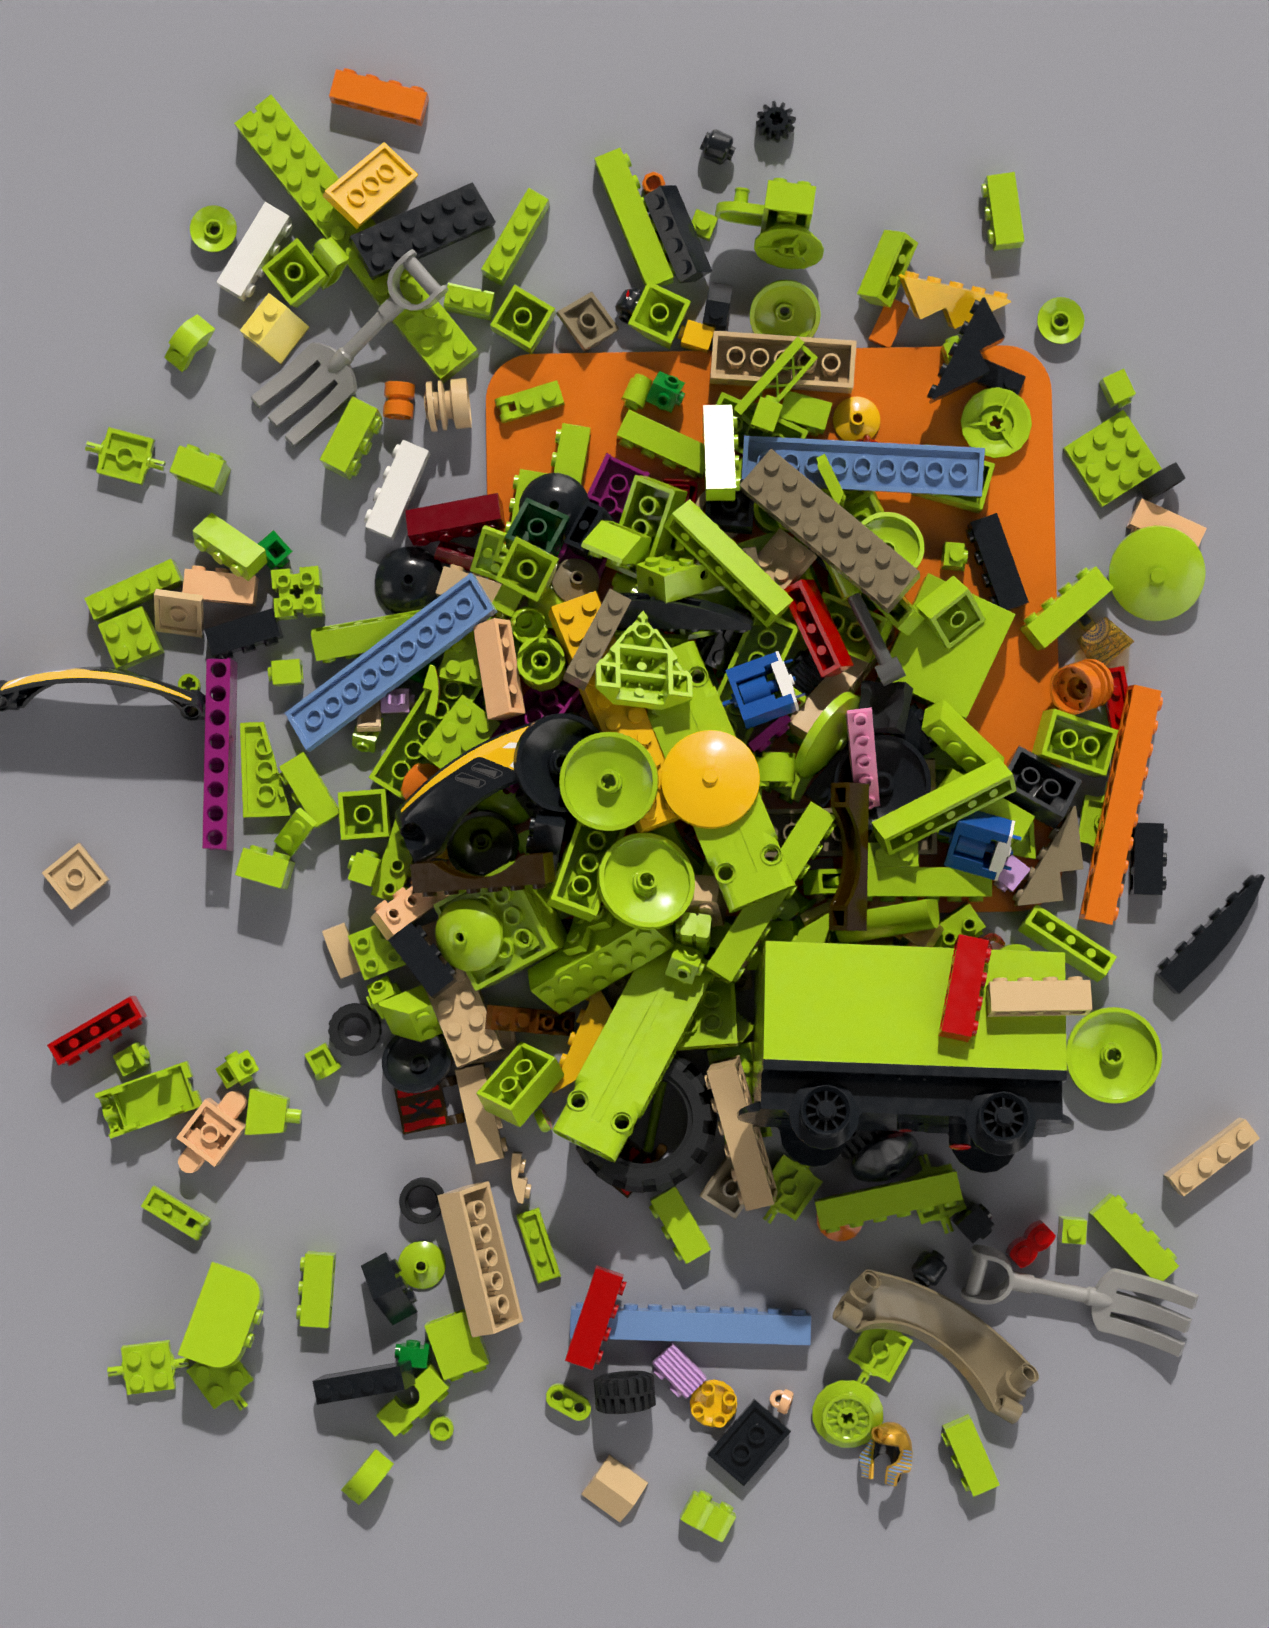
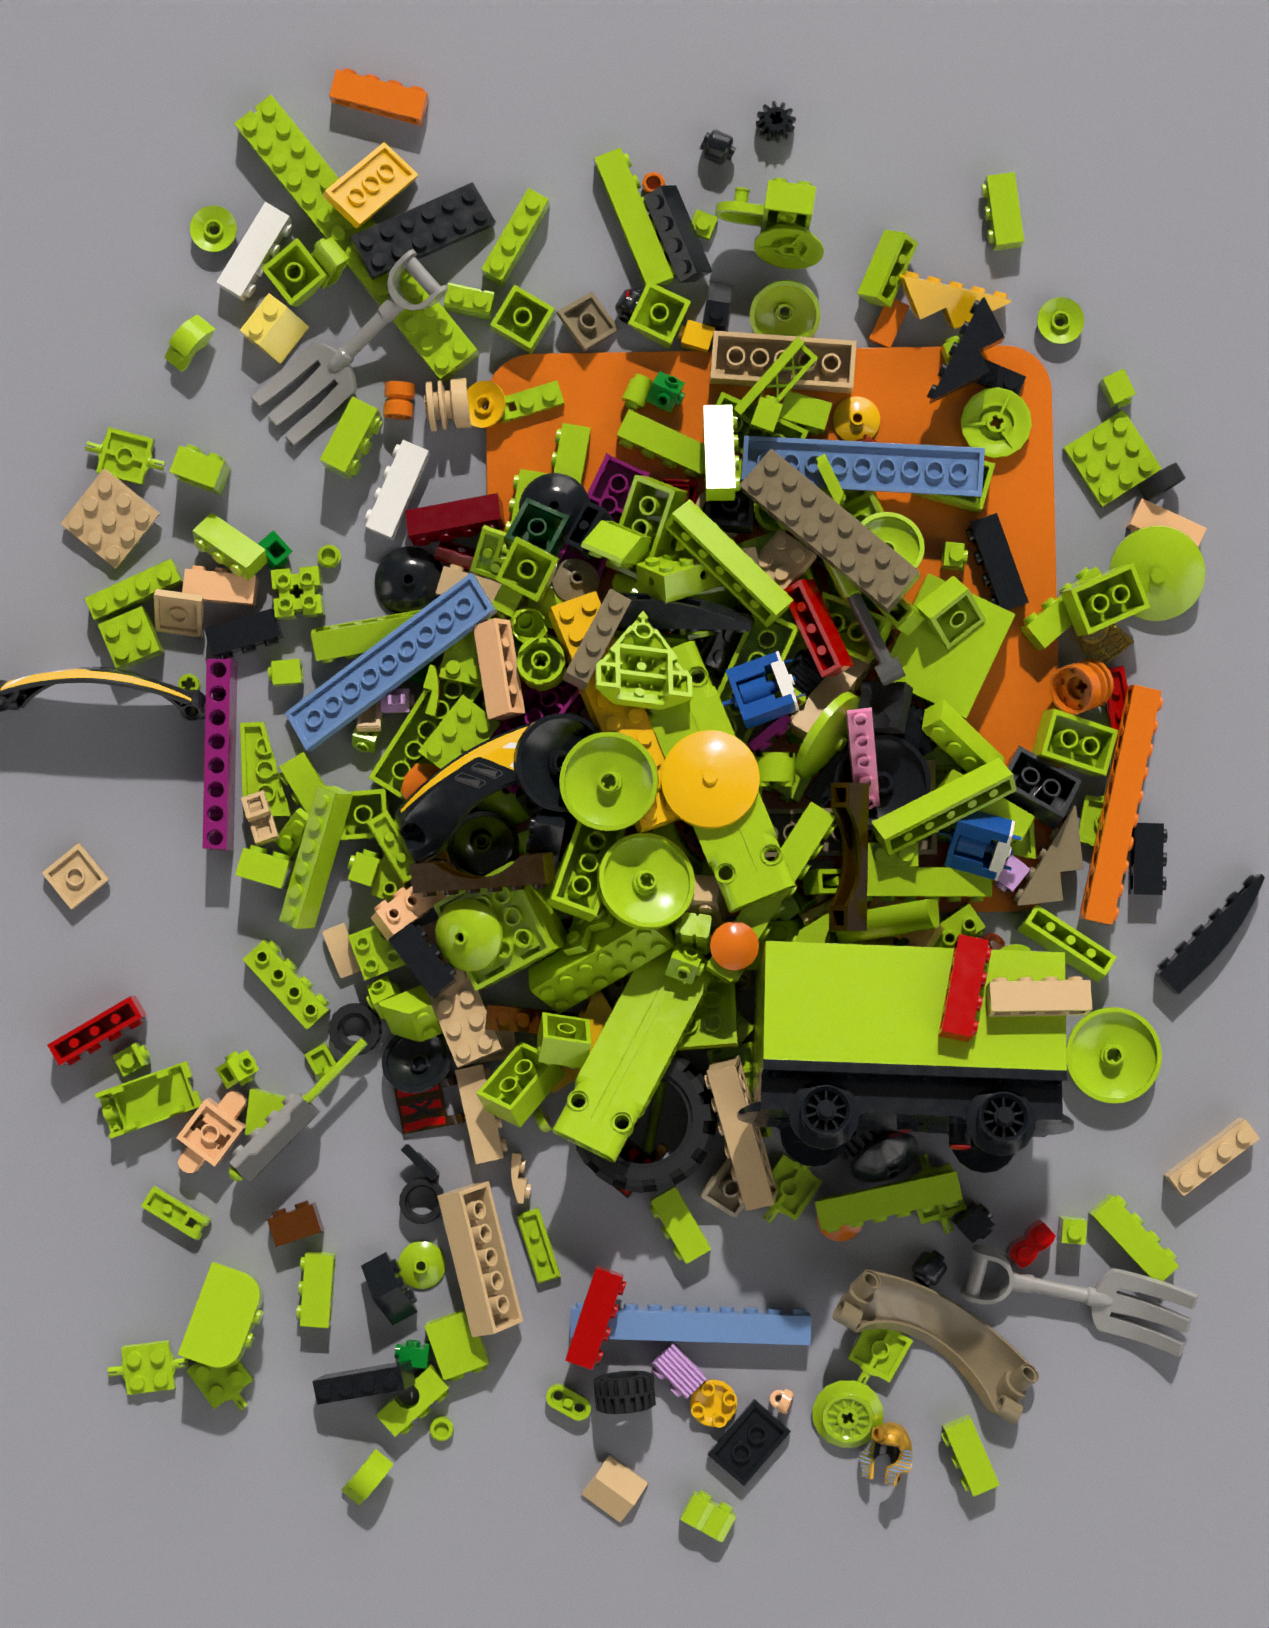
(110, 518): none -> tan plate
(260, 818): none -> tan slope
(284, 1125): none -> piece
(286, 984): none -> lime brick
(295, 1224): none -> reddish brown brick
(316, 857): none -> lime brick
(329, 556): none -> lime plate
(392, 844): none -> lime tile
(421, 1162): none -> black tile
(478, 396): none -> yellow dish
(563, 1040): none -> lime brick
(734, 945): none -> orange dish
(1105, 599): none -> lime brick

